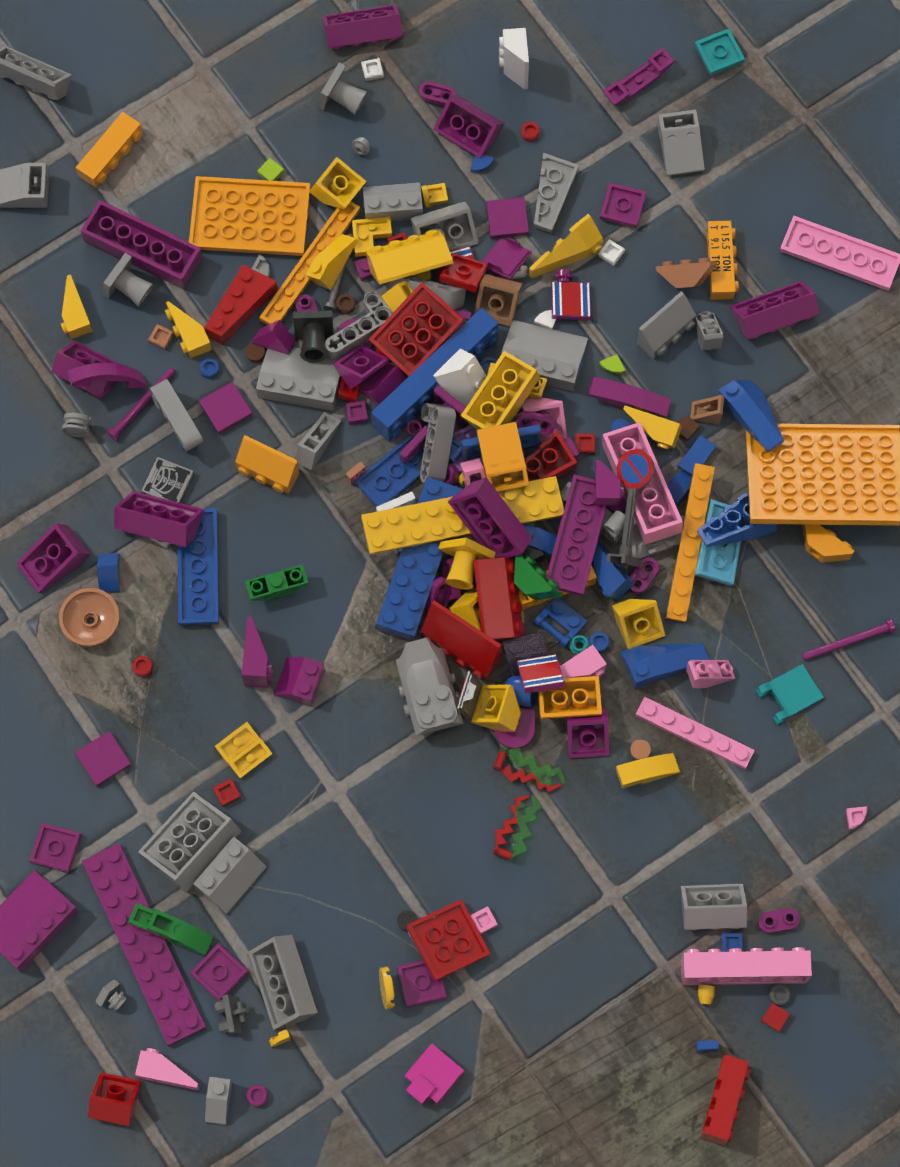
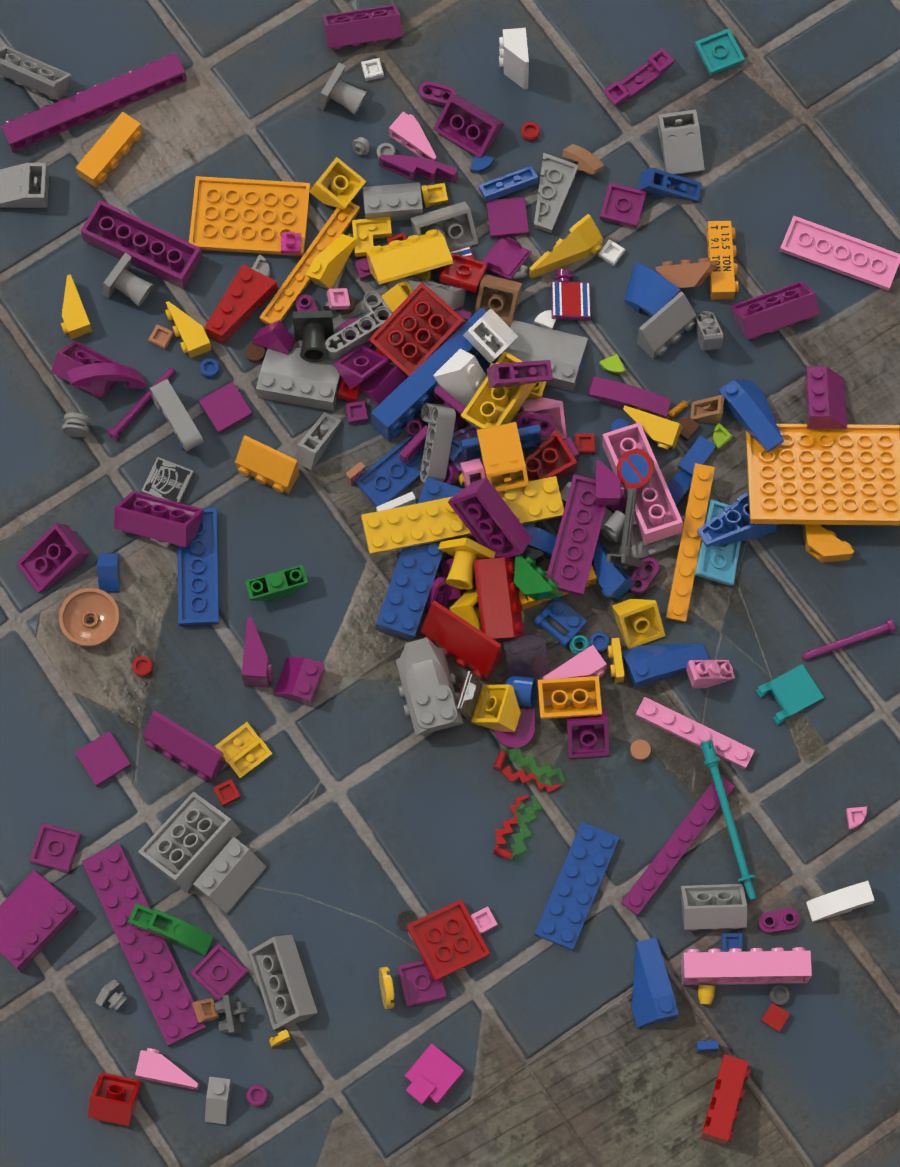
(94, 102): none -> magenta brick
(184, 747): none -> magenta slope
(205, 1010): none -> nougat tile
(270, 170): lime tile -> none
(291, 243): none -> dark pink tile
(338, 298): none -> bright pink tile
(385, 149): none -> light grey tile
(410, 135): none -> bright pink slope
(412, 166): none -> magenta slope
(490, 335): none -> white slope
(508, 183): none -> blue plate
(519, 373): none -> magenta slope
(540, 673): tile -> none
(577, 886): none -> blue plate
(586, 160): none -> medium nougat slope
(616, 669): none -> yellow plate
(647, 770): yellow slope -> none
(649, 290): none -> blue slope
(652, 991): none -> blue wedge
(669, 185): none -> blue slope
(675, 848): none -> magenta plate
(677, 409): none -> light orange piece
(712, 762): none -> teal bar
(721, 436): none -> lime tile
(825, 399): none -> magenta slope
(840, 901): none -> white slope

